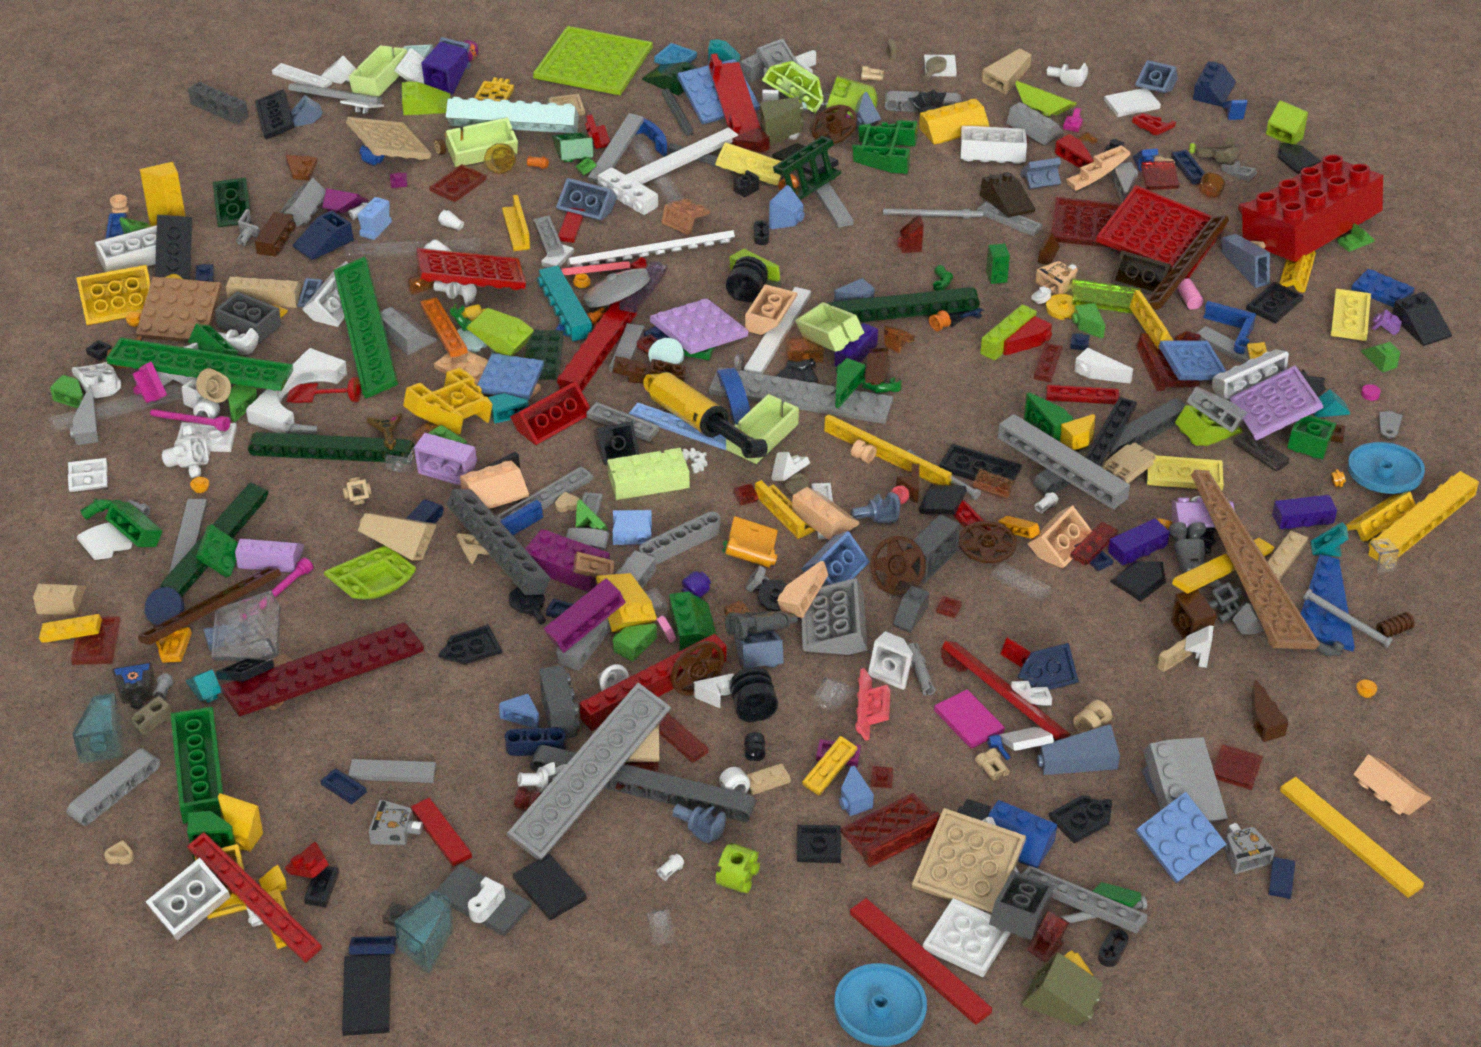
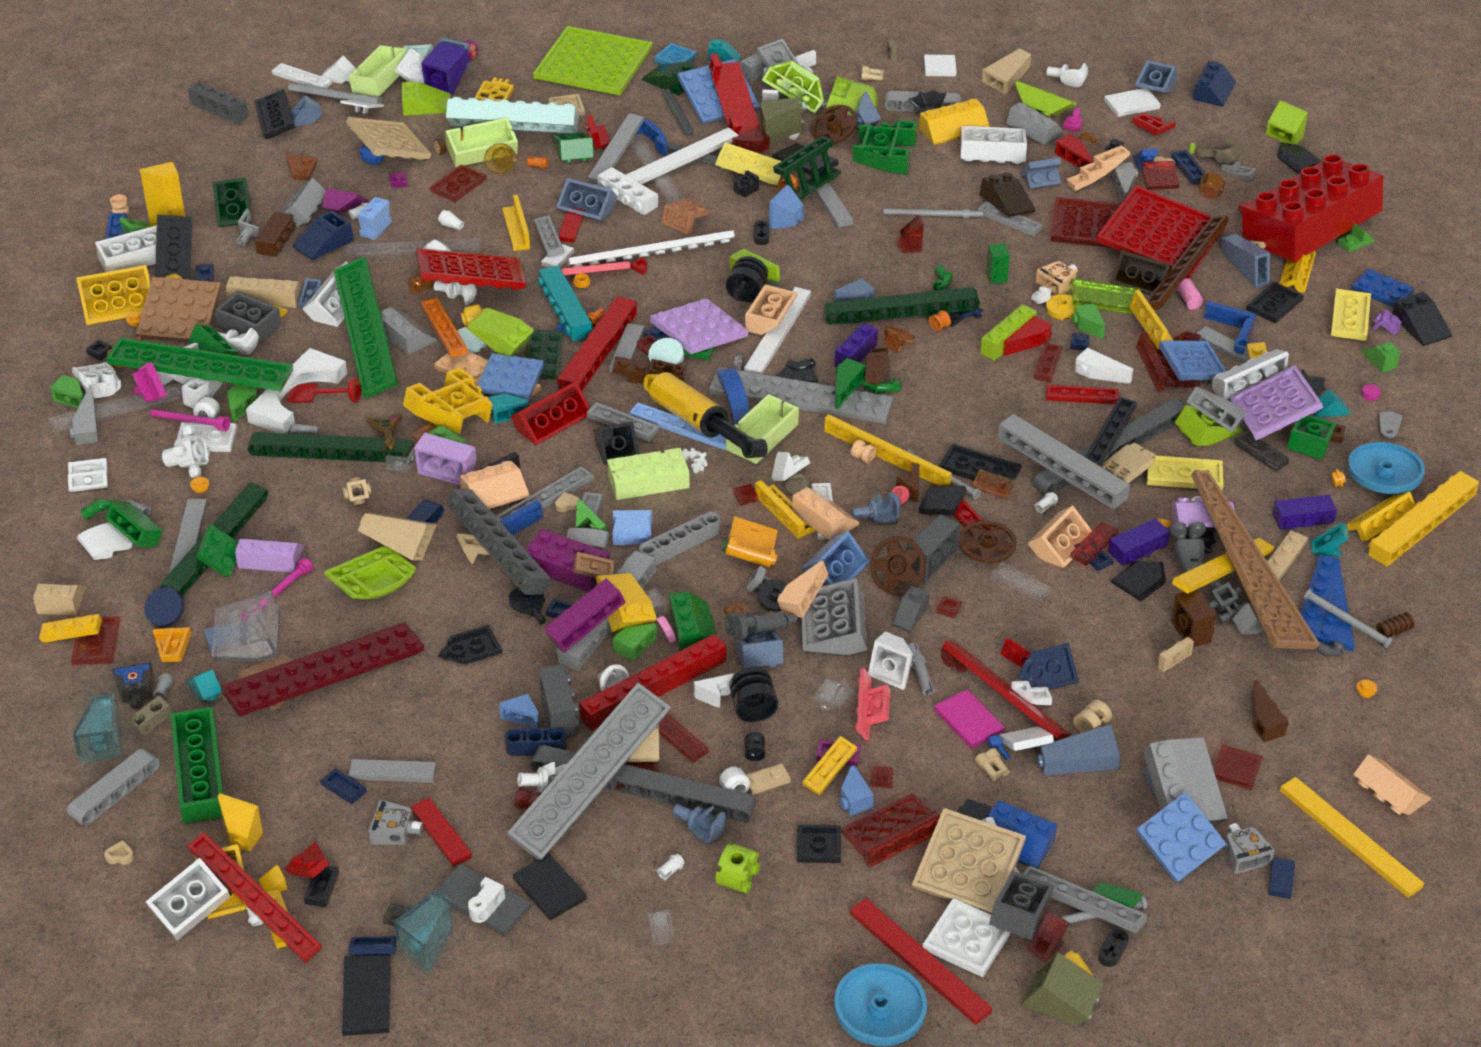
(208, 605): reddish brown tile -> none
(212, 825): green slope -> none
(213, 385): tan piece -> none
(244, 669): black tile -> none
(461, 320): green piece -> none
(586, 166): bright green tile -> none
(616, 287): light grey dish -> none
(633, 302): plate -> none
(696, 583): dark purple head -> none
(696, 666): reddish brown wheel -> none
(803, 348): clear orange slope -> none
(829, 326): yellowish green piece -> none
(933, 66): dark tan piece -> none
(1021, 527): light orange piece -> none
(1045, 415): green slope -> none
(1048, 249): reddish brown slope -> none
(1078, 433): yellow slope -> none
(1082, 817): black tile -> none
(1200, 643): white slope -> none
(1235, 108): blue slope -> none
(1387, 556): clear bracket -> none

